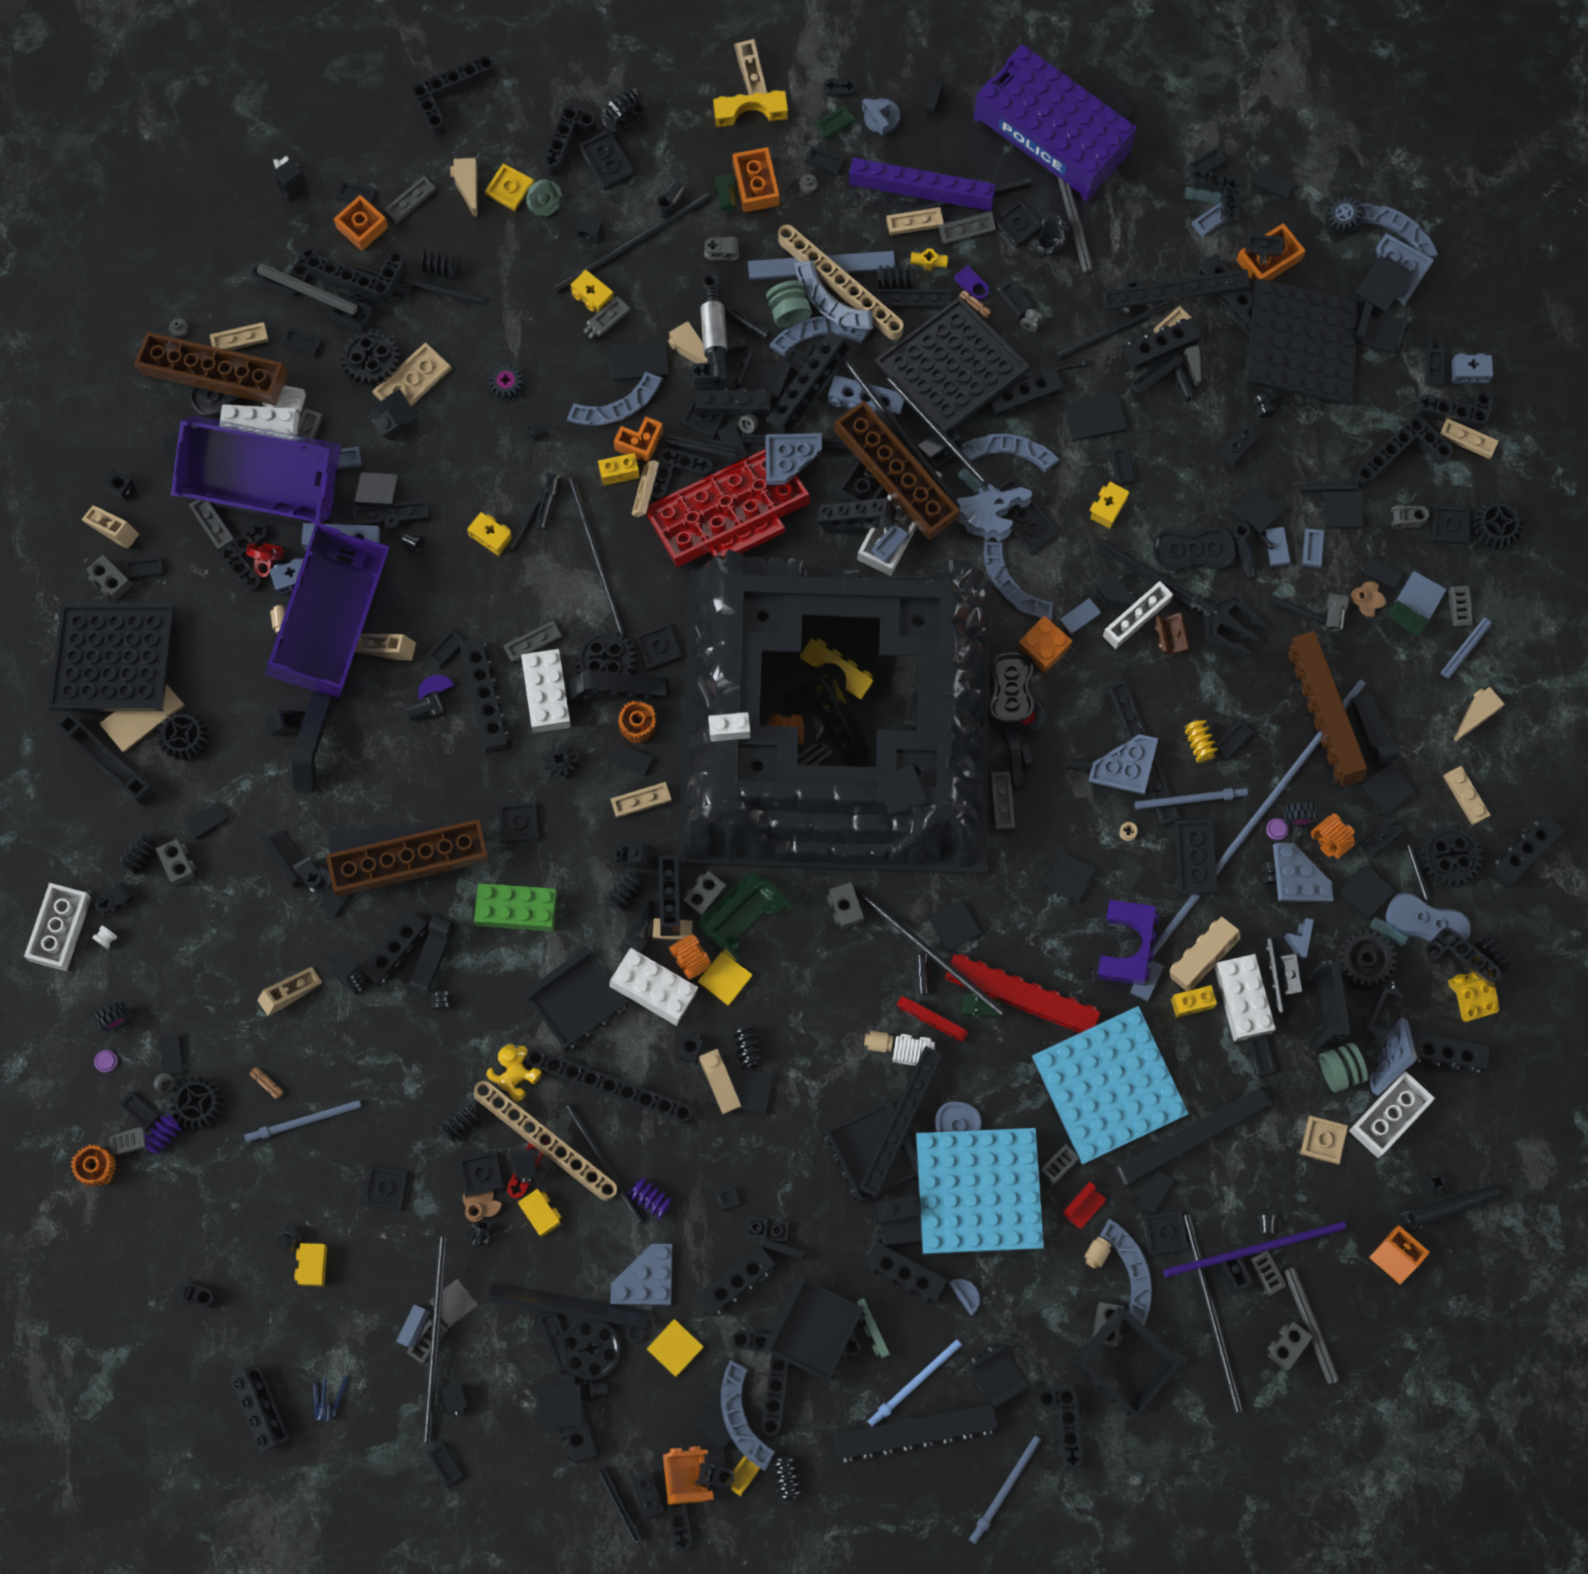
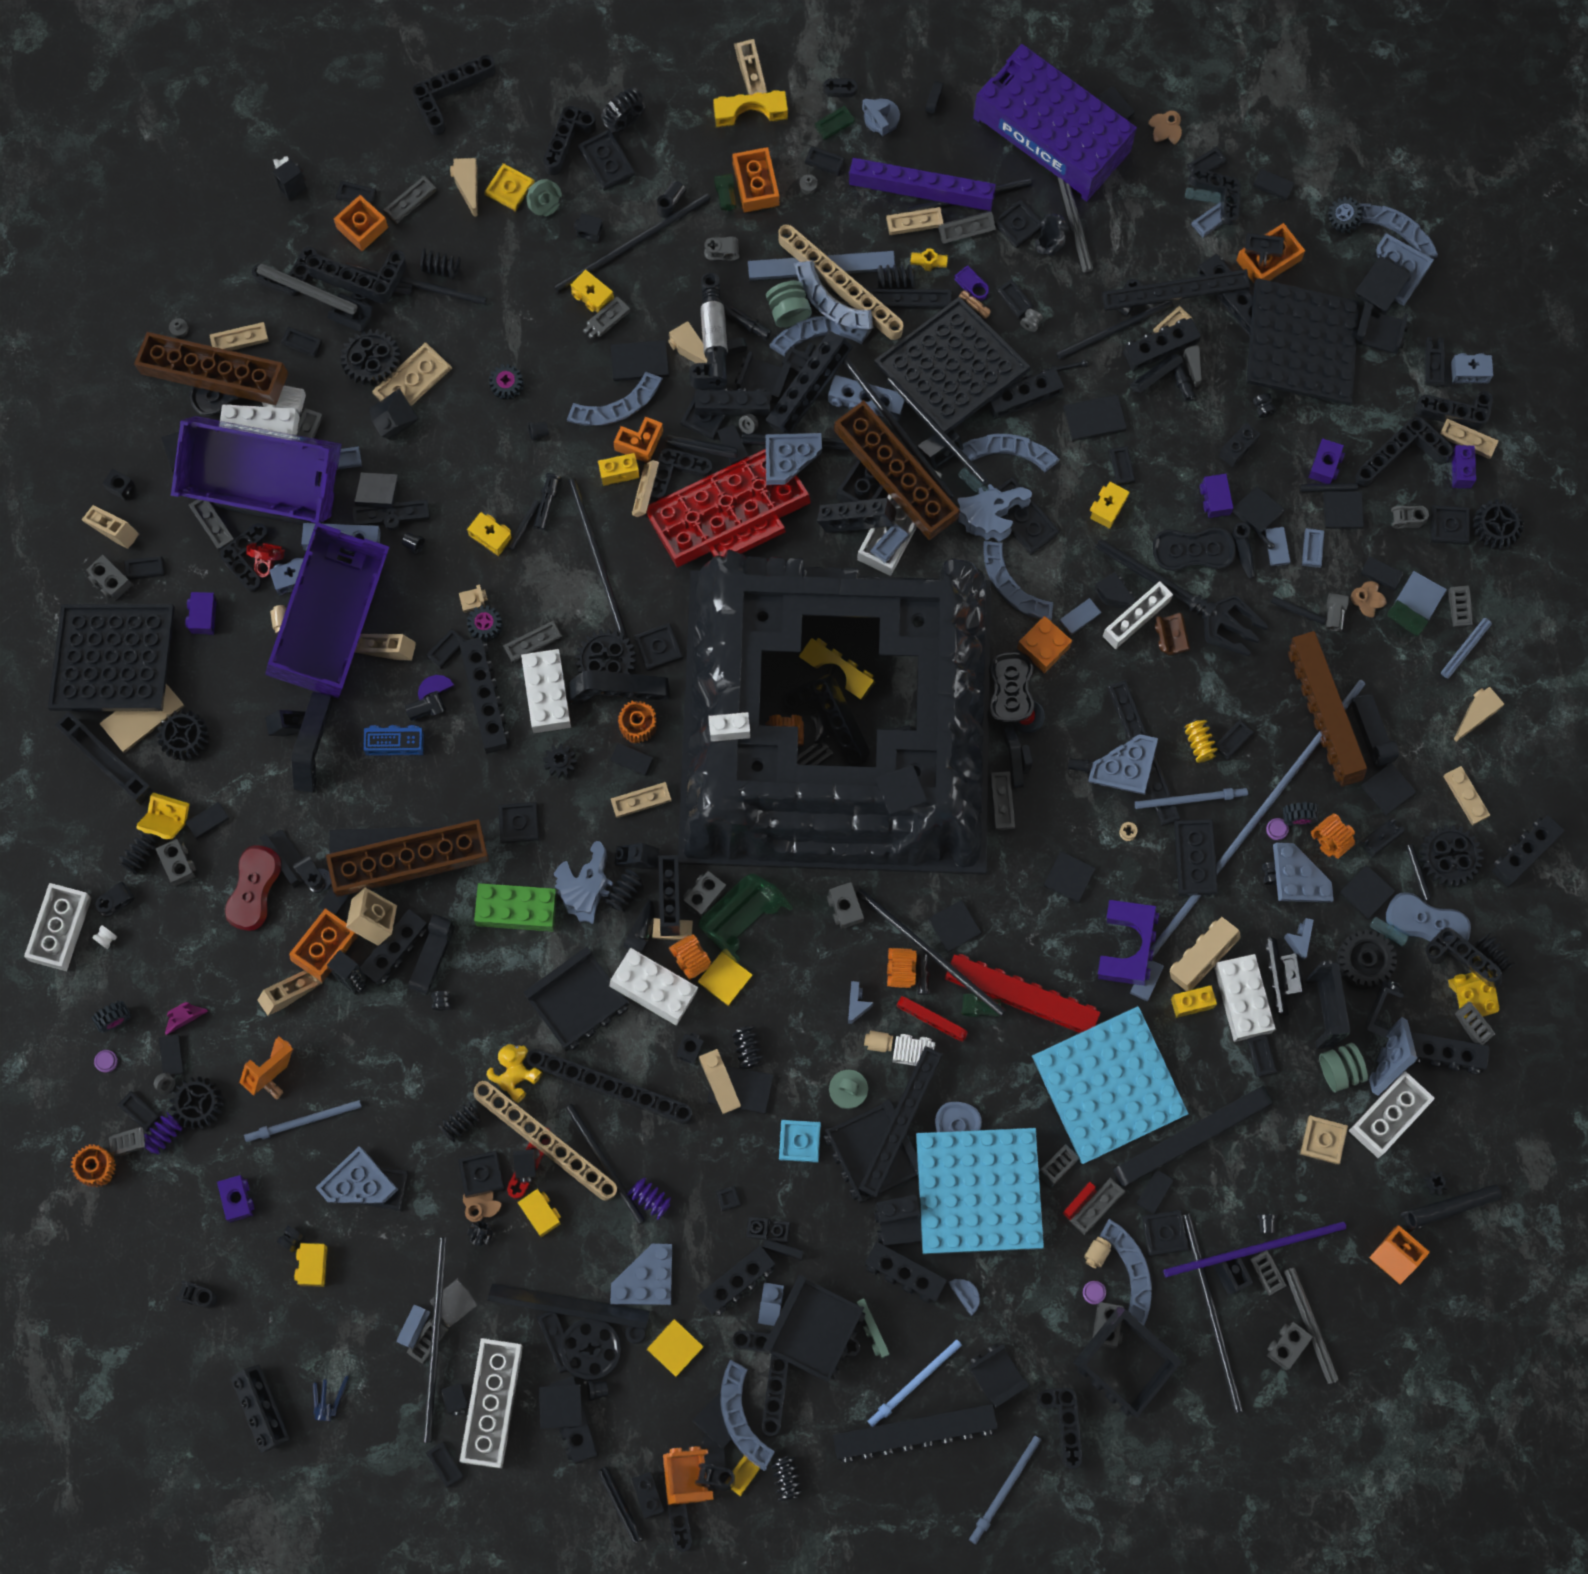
(164, 816): none -> yellow bracket
(182, 1015): none -> magenta piece
(201, 613): none -> dark purple brick
(227, 1190): none -> dark purple brick
(248, 903): none -> dark red plate
(256, 1077): none -> orange panel
(321, 944): none -> orange brick
(357, 1181): none -> sand blue plate
(371, 916): none -> tan brick
(393, 740): none -> blue brick
(473, 599): none -> tan bracket
(482, 617): none -> black wheel
(491, 1403): none -> white brick
(584, 893): none -> sand blue animal
(770, 1304): none -> sand blue slope
(799, 1141): none -> medium azure plate
(848, 1089): none -> sand green tile
(856, 1007): none -> sand blue slope
(901, 968): none -> orange brick
(1094, 1292): none -> medium lavender piece
(1097, 1206): none -> dark grey tile
(1166, 129): none -> medium nougat plate
(1216, 496): none -> dark purple brick
(1326, 451): none -> dark purple brick
(1463, 466): none -> dark purple brick
(1483, 1032): none -> dark grey slope

